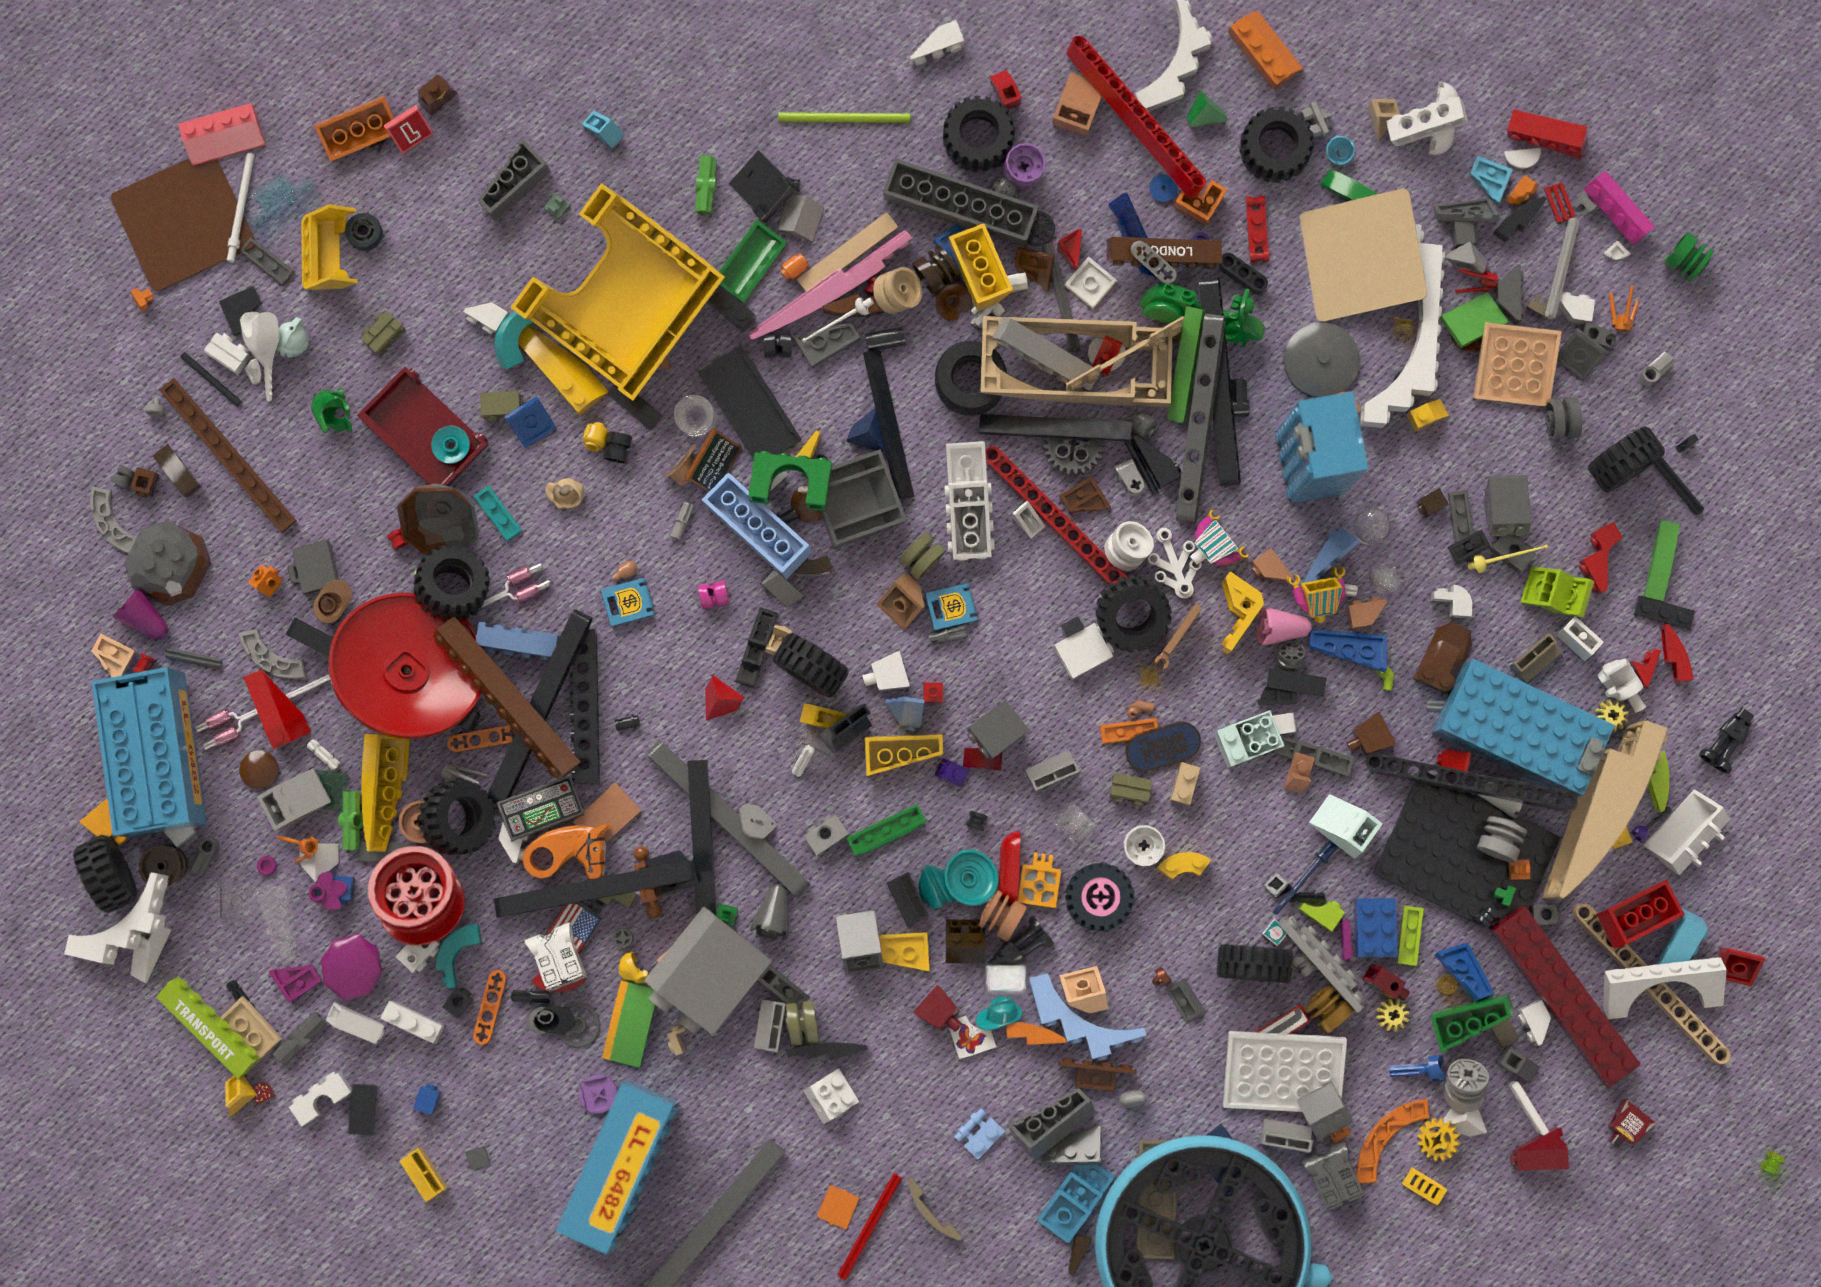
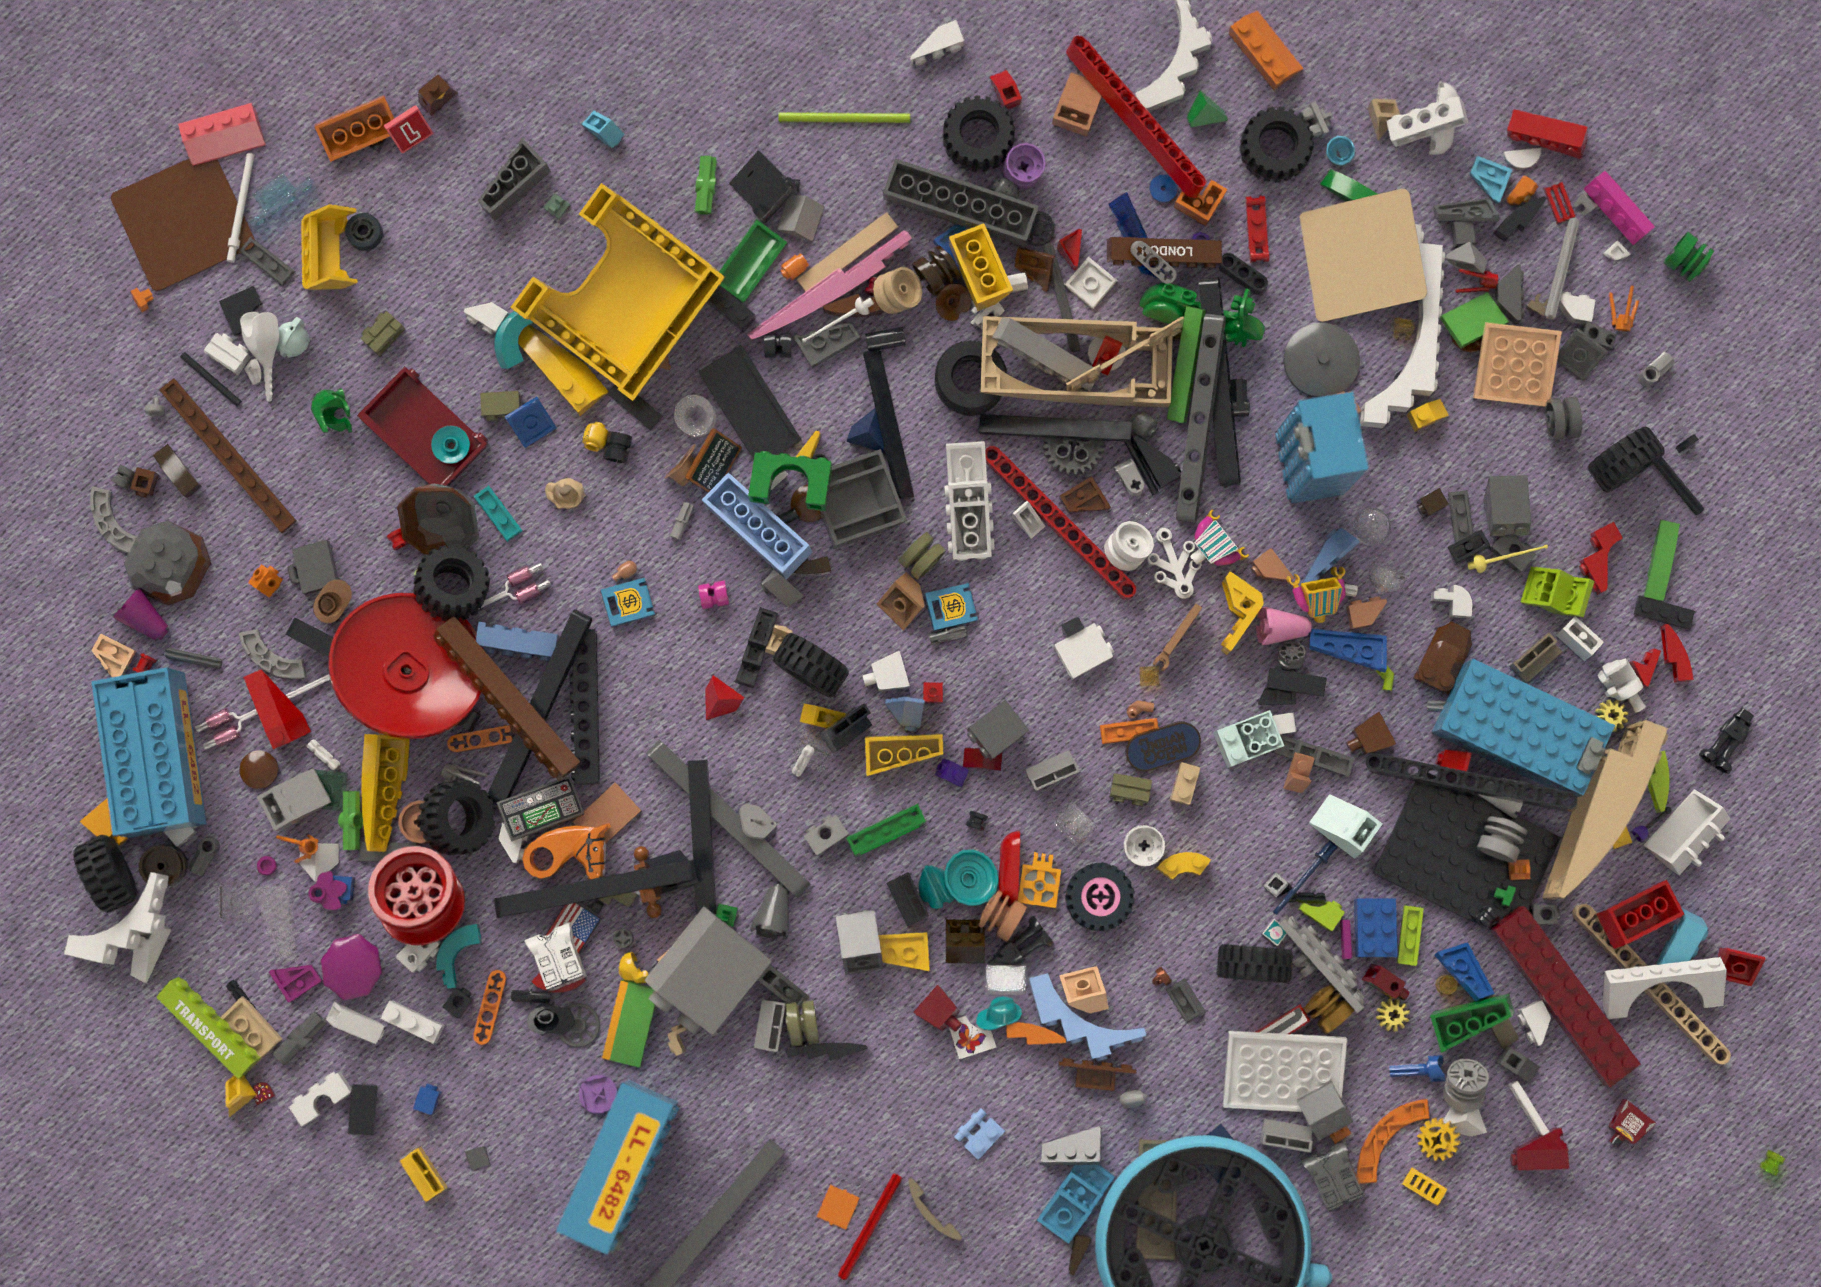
(627, 722): black pin -> none
(831, 1096): white brick -> none
(1052, 1123): dark grey wedge -> none
(1141, 635): black tyre -> none

